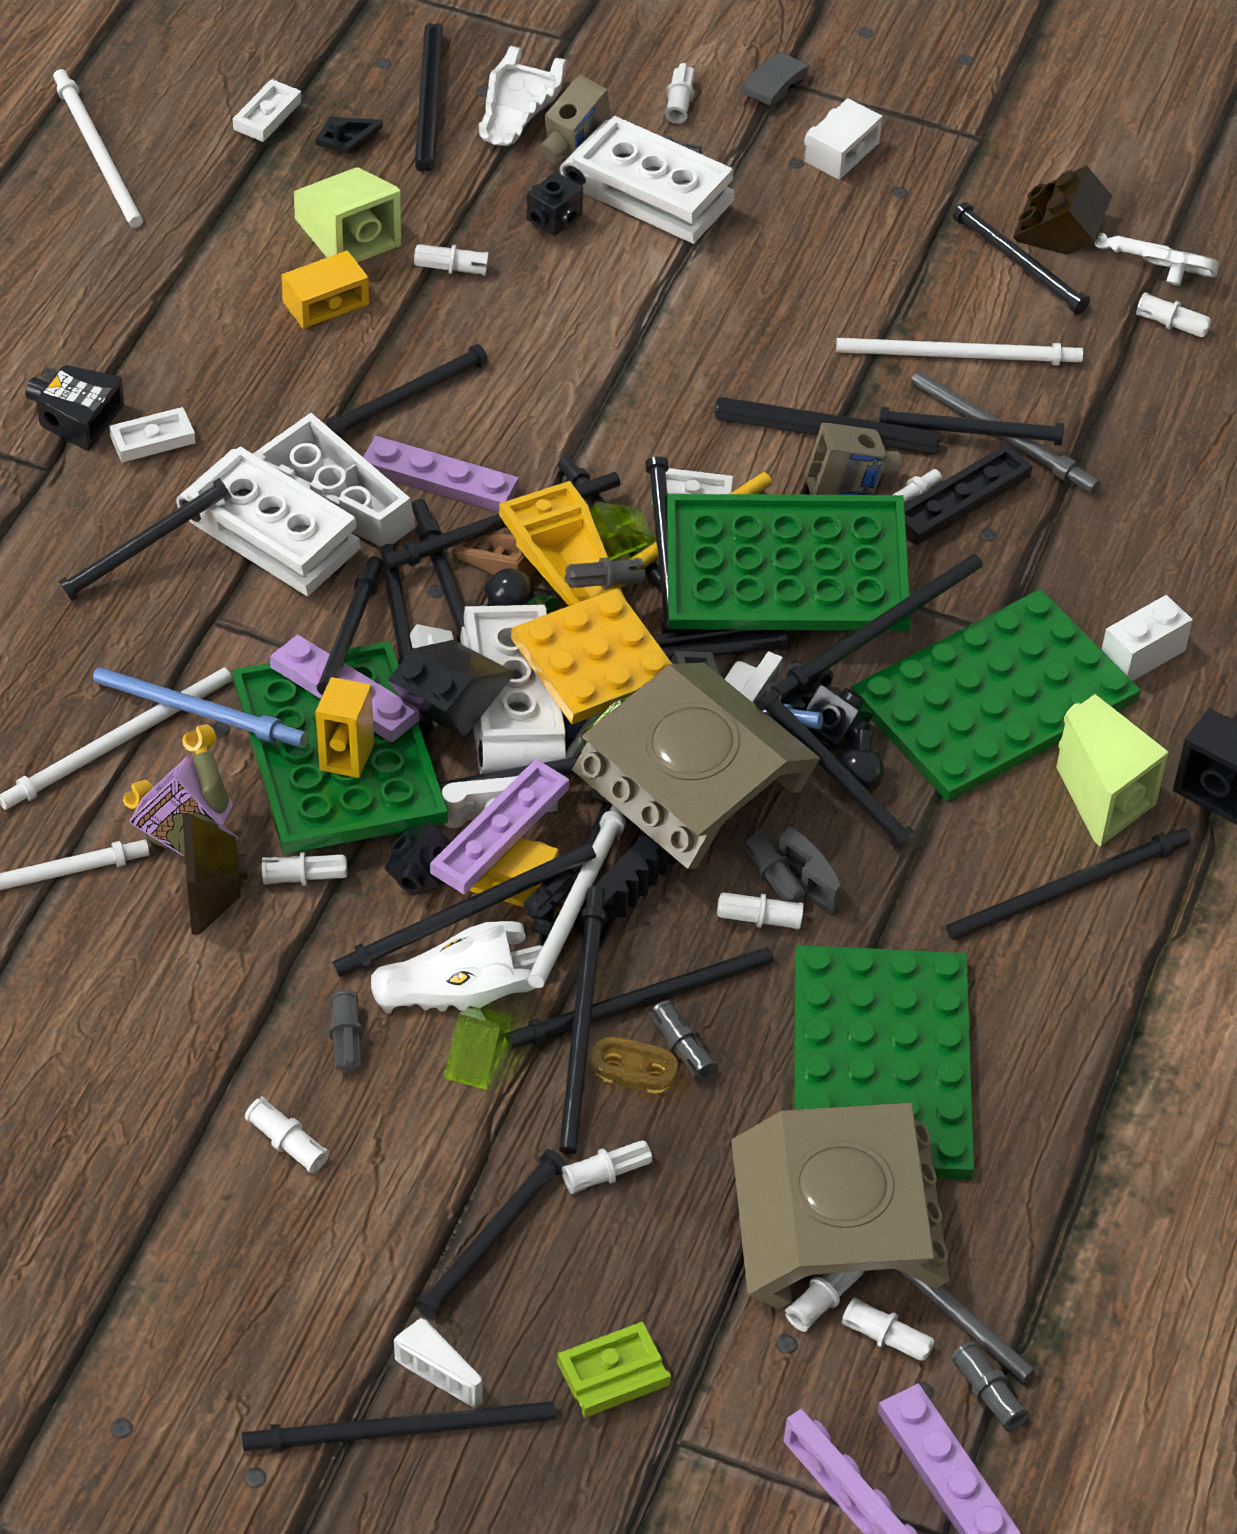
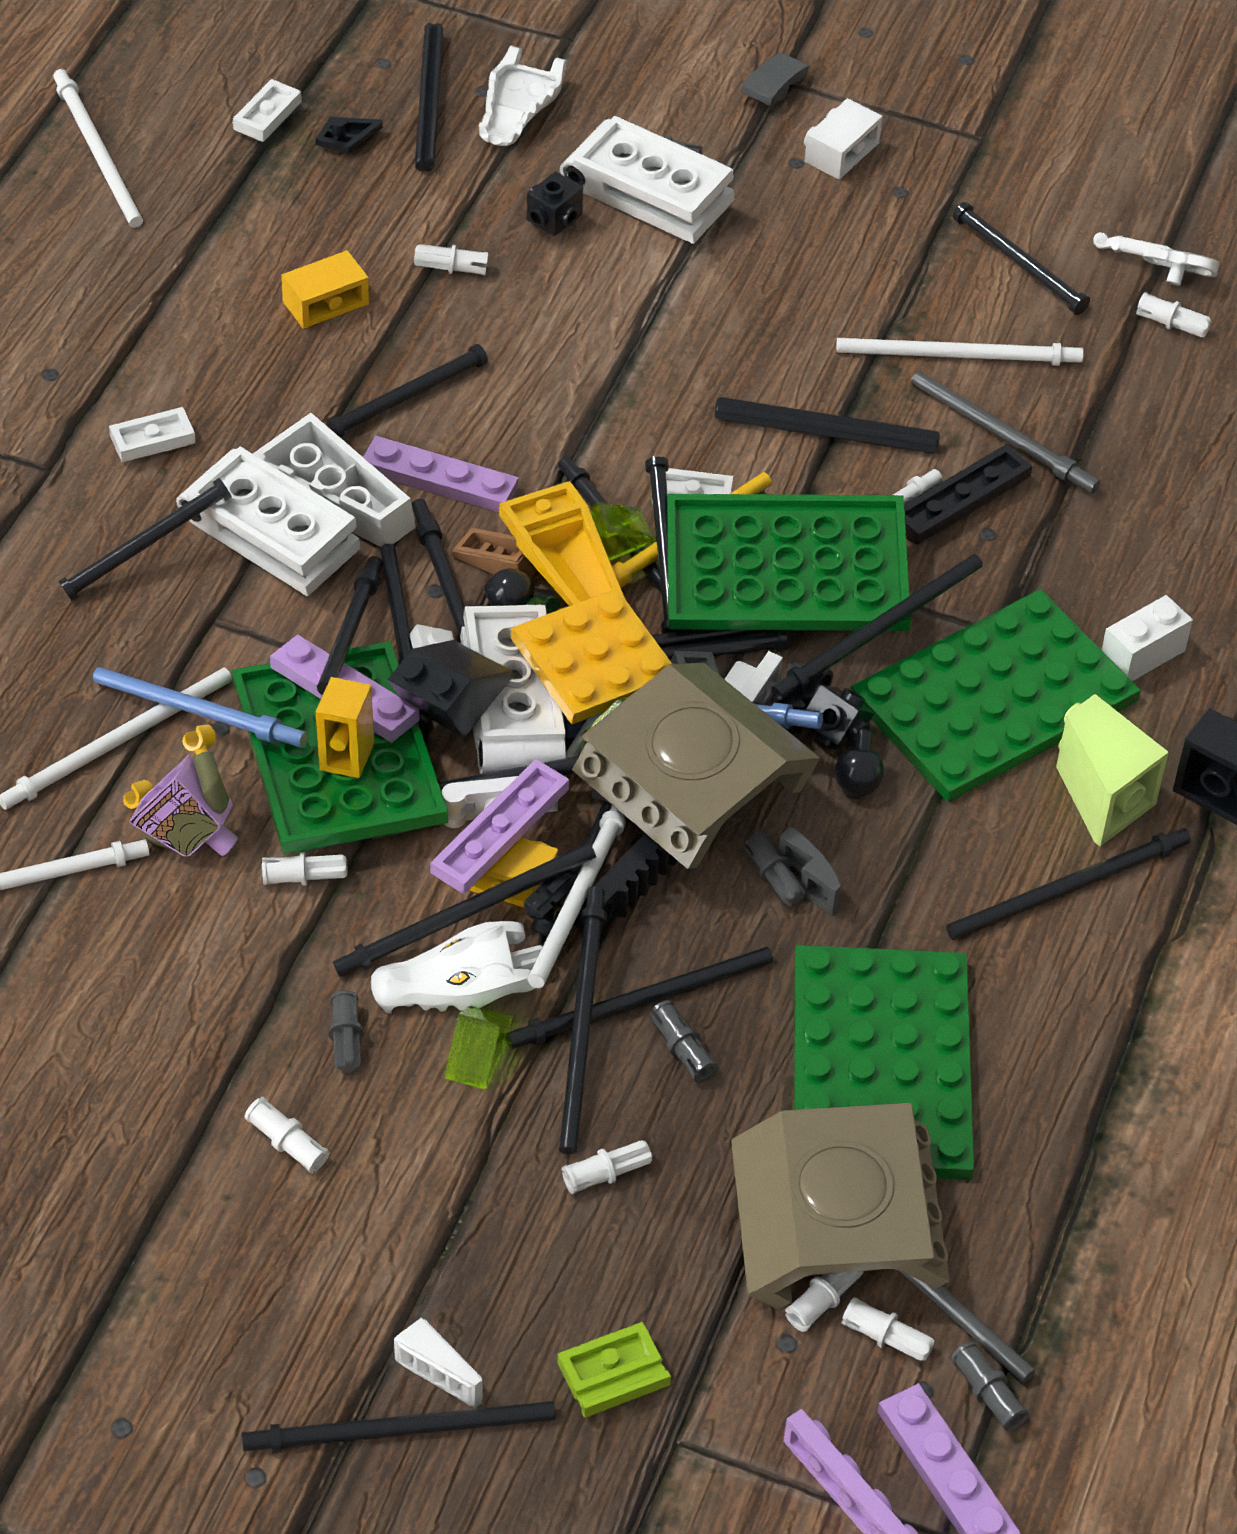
(77, 403): black torso -> none
(211, 871): dark brown slope -> none
(351, 214): yellowish green slope -> none
(412, 552): black bar -> none
(412, 858): black brick -> none
(430, 1304): black bar -> none
(574, 117): dark tan torso -> none
(605, 573): dark grey axle -> none
(635, 1064): clear yellow plate -> none
(680, 94): white axle -> none
(760, 910): white axle -> none
(835, 769): black bar -> none
(848, 461): dark tan torso -> none
(975, 426): black bar -> none
(1064, 212): dark brown slope -> none

